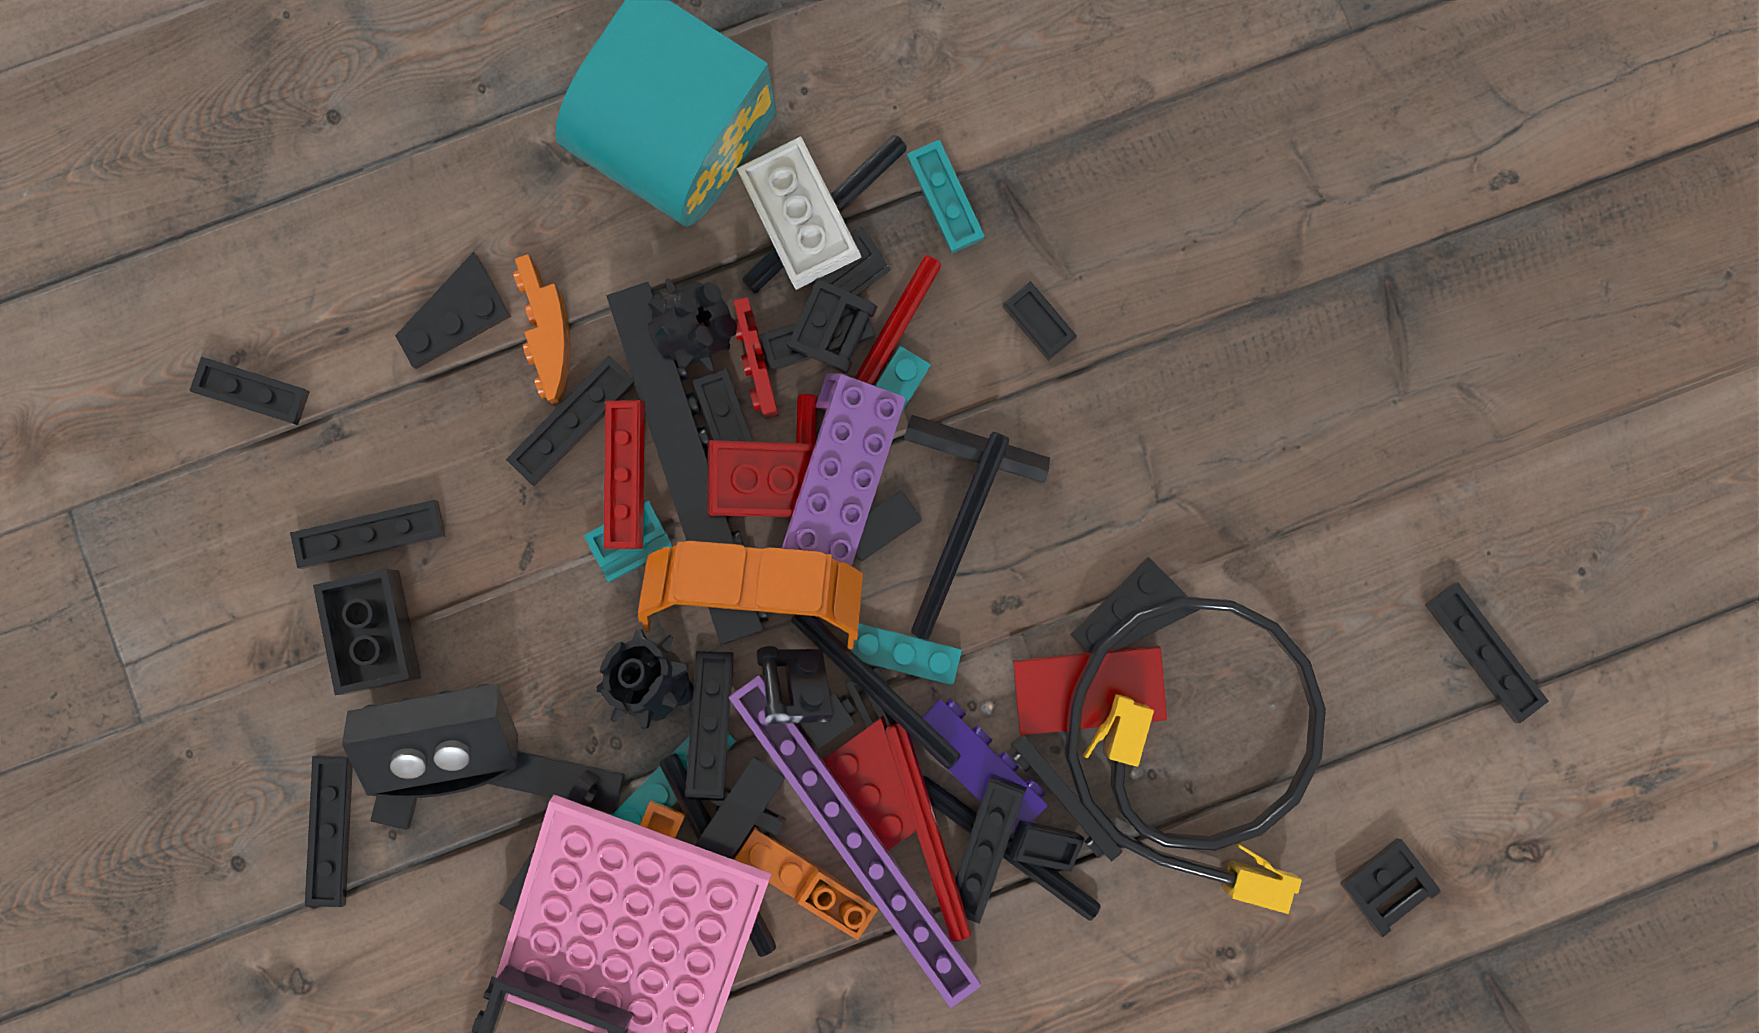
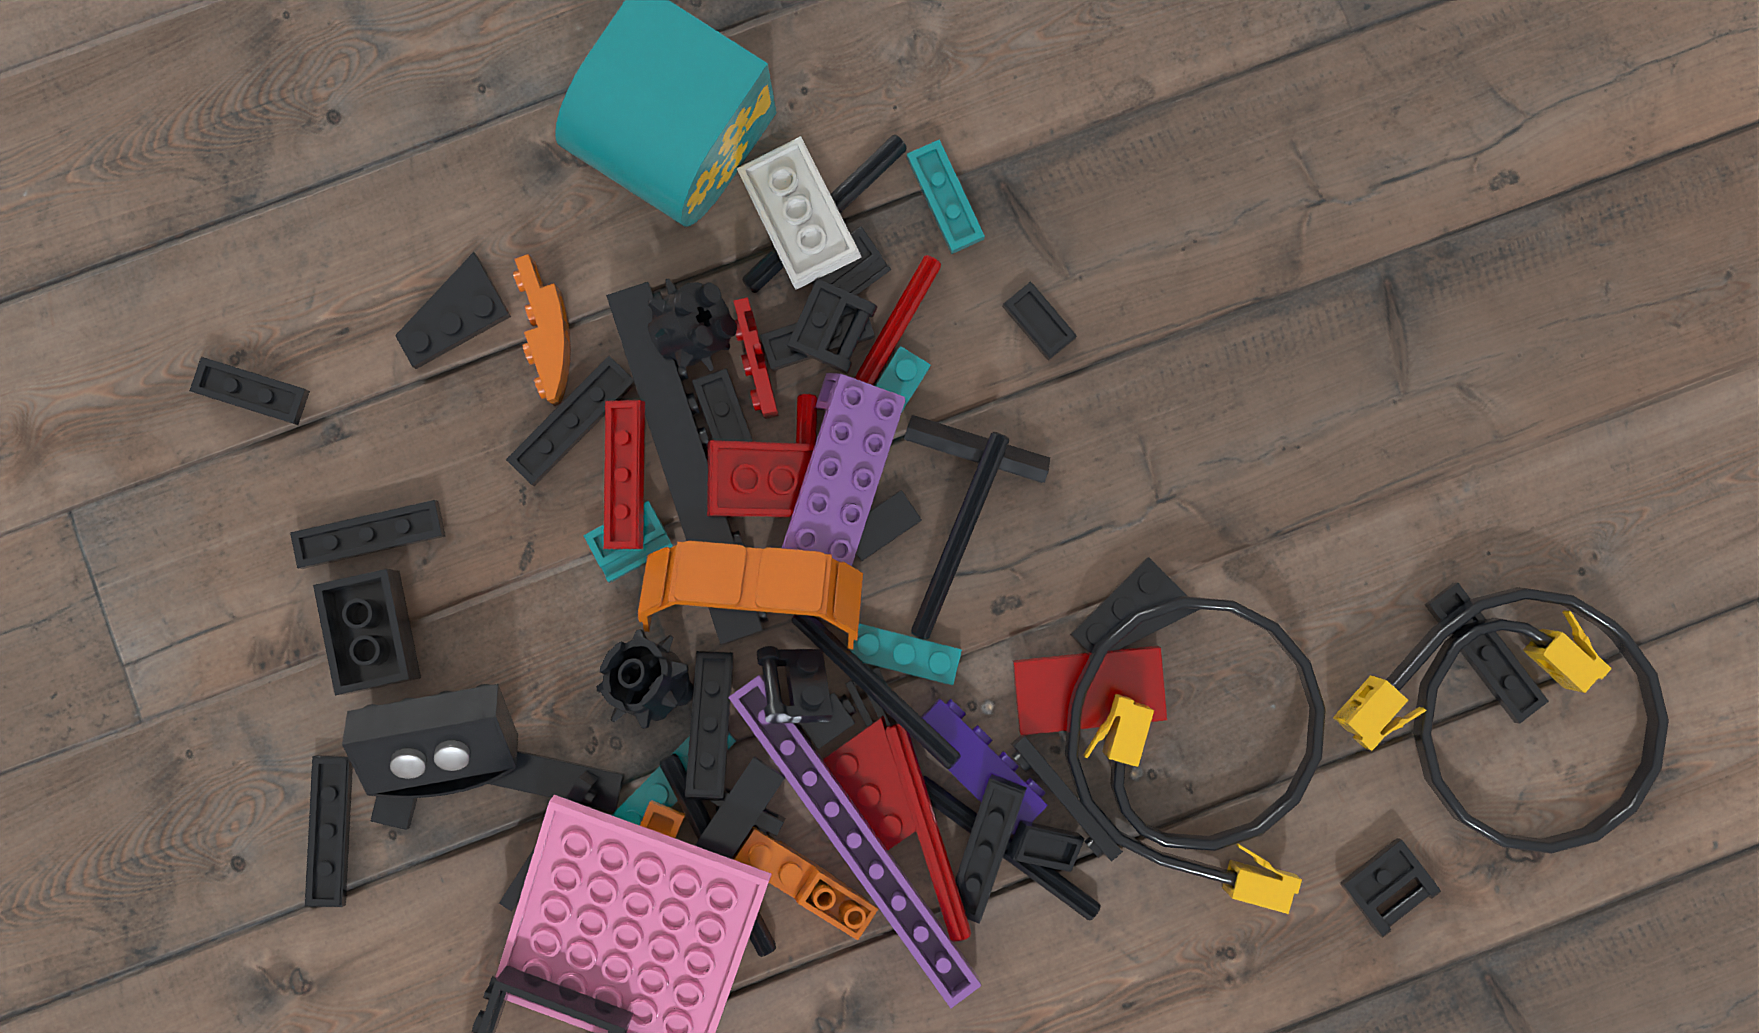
(1572, 666): none -> black piece

